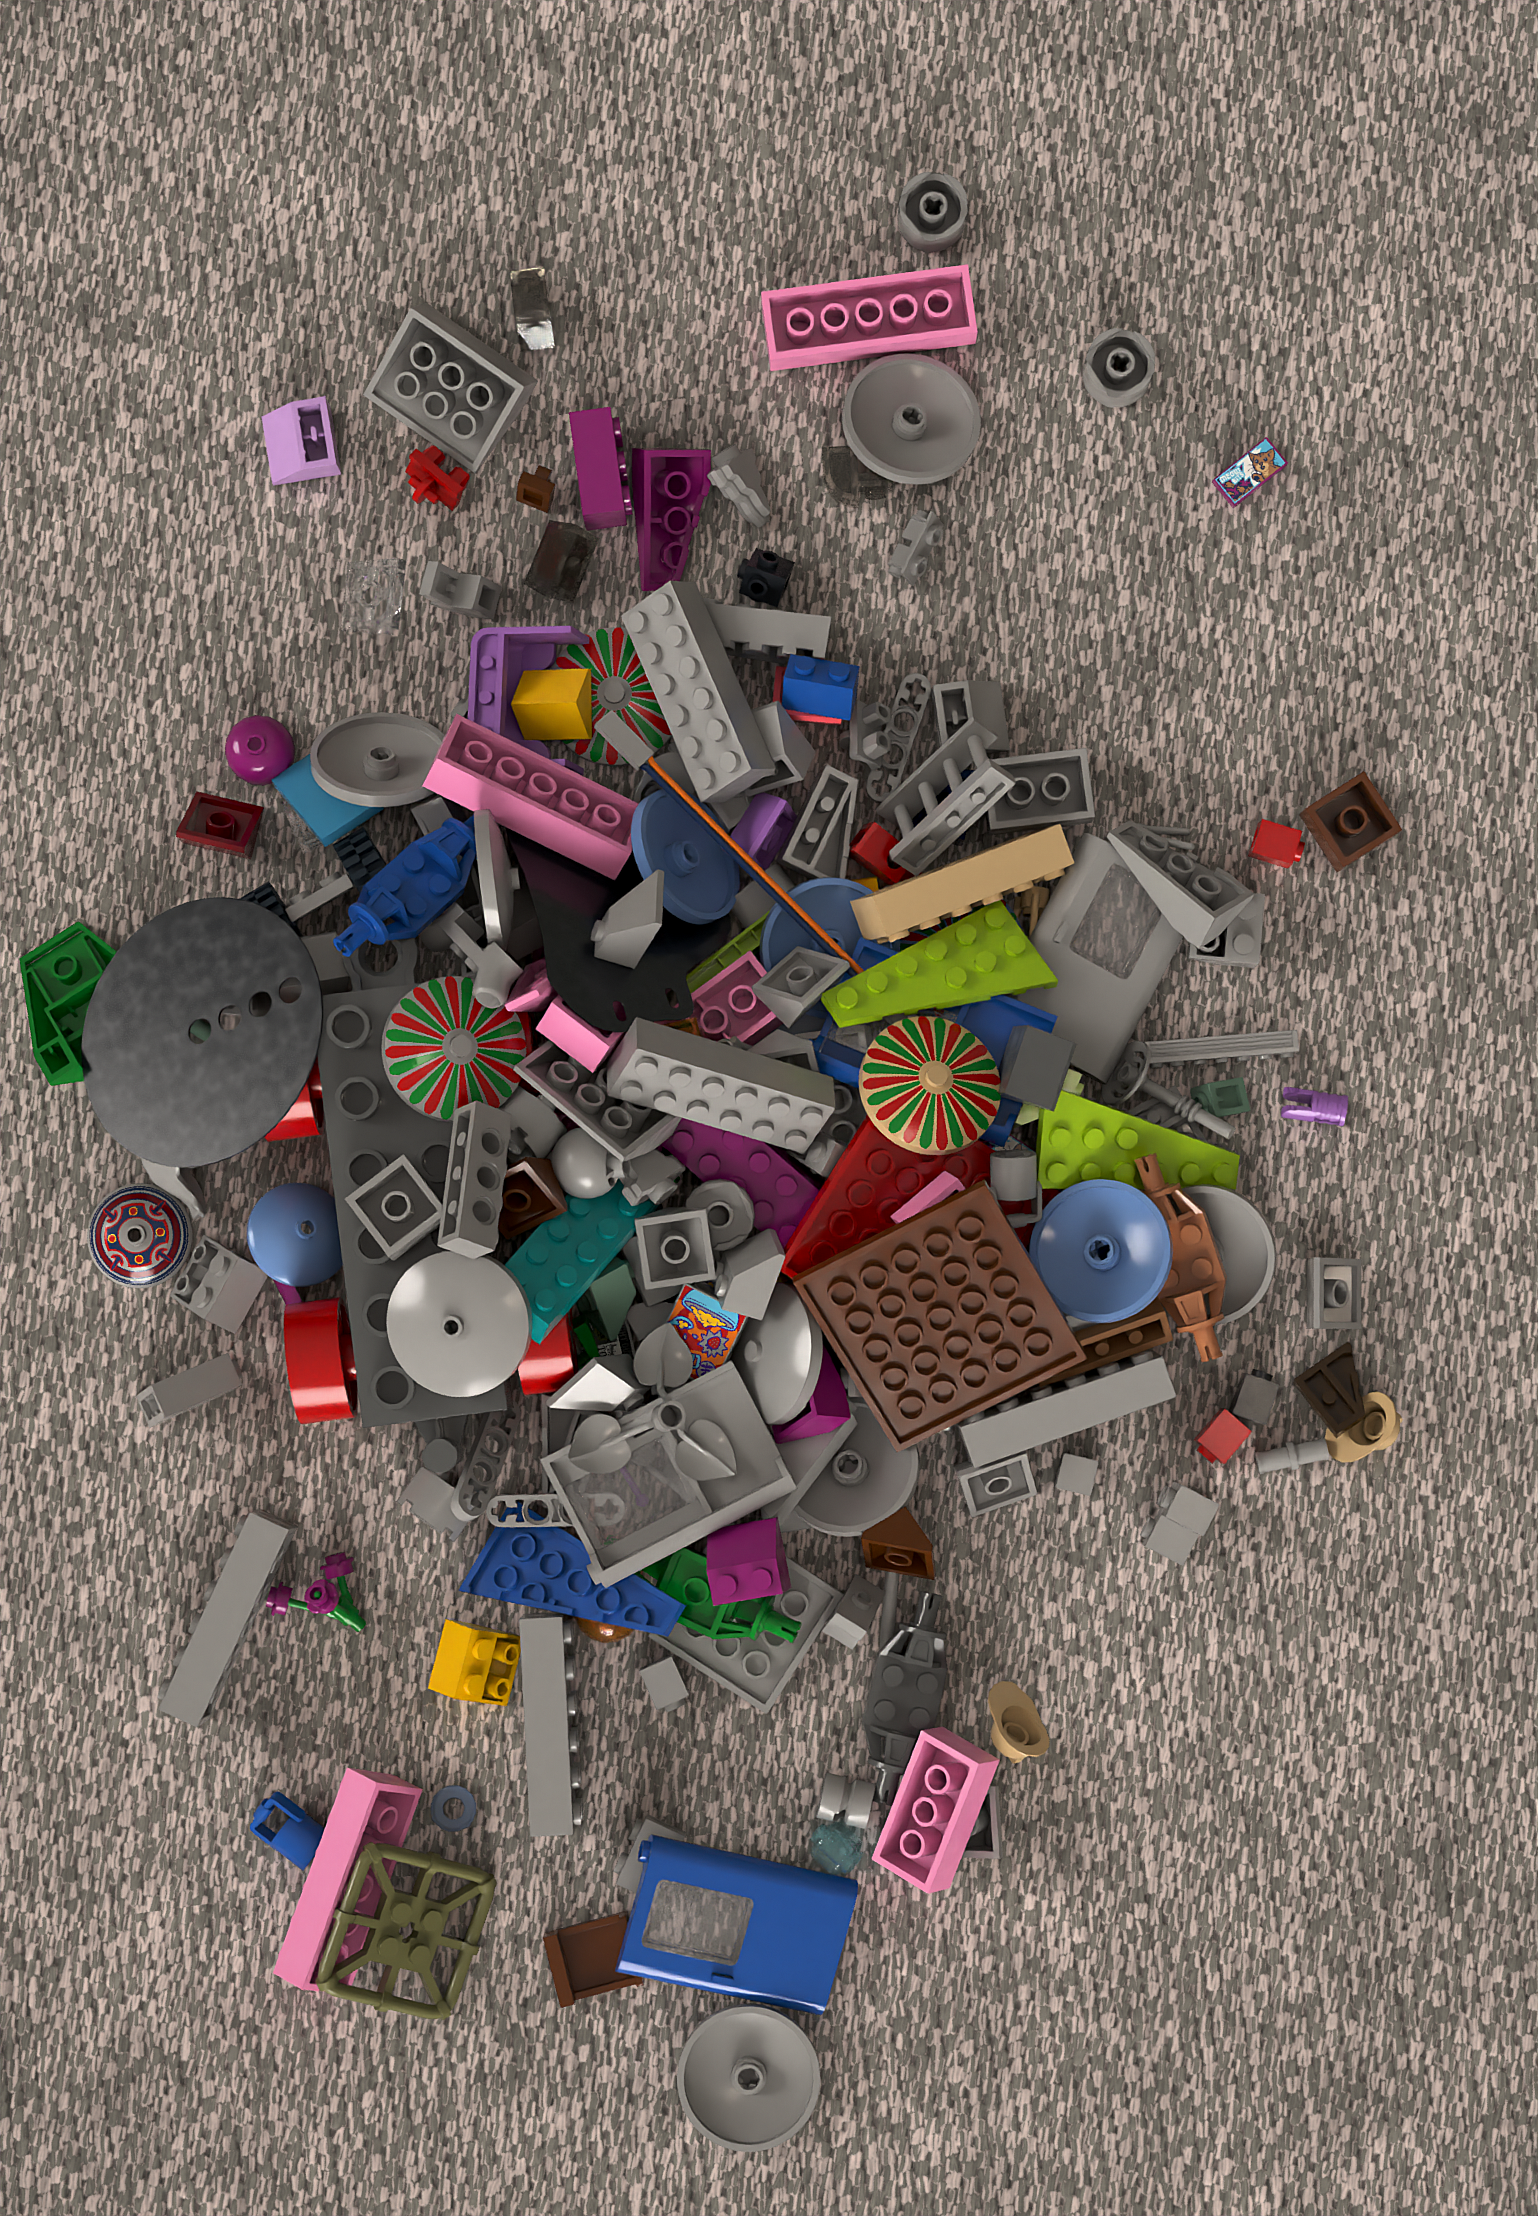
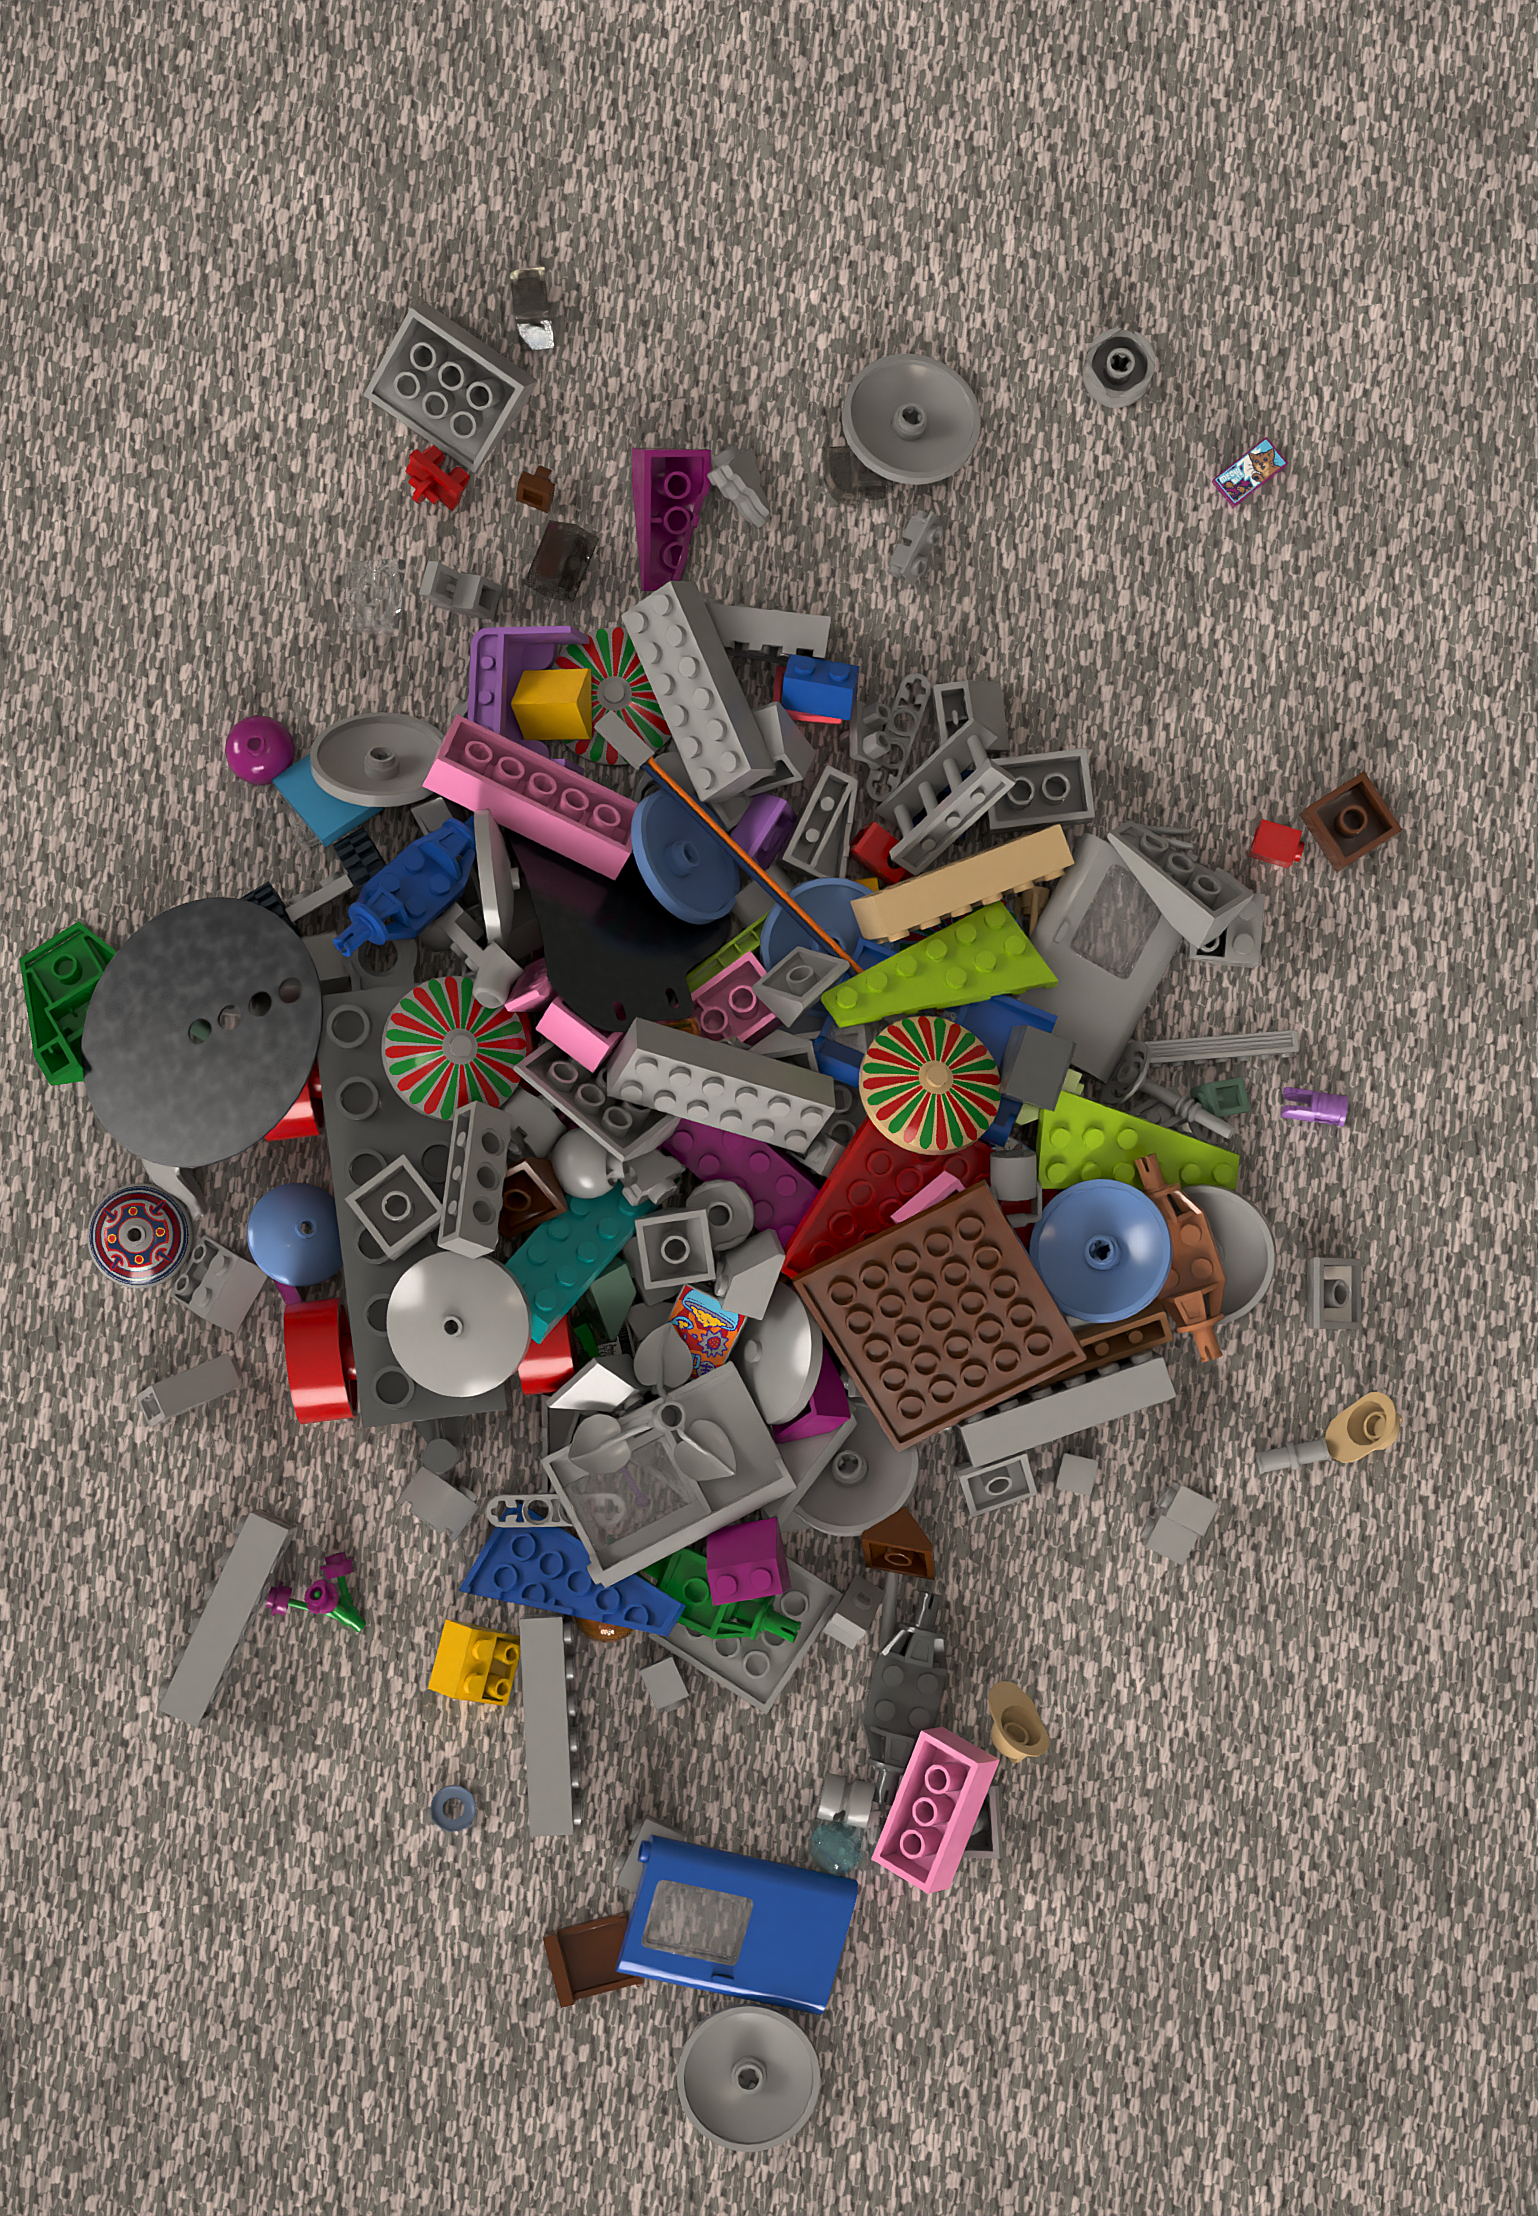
(221, 825): dark red slope -> none
(296, 1838): blue piece -> none
(301, 441): lavender slope -> none
(366, 1810): bright pink brick -> none
(396, 1910): olive plate -> none
(490, 1461): light grey beam -> none
(600, 468): magenta brick -> none
(631, 923): light grey slope -> none
(765, 577): black brick -> none
(869, 317): bright pink brick -> none
(932, 192): light grey brick -> none
(1221, 1437): red brick -> none
(1254, 1396): brick -> none
(1334, 1390): dark brown wing -> none

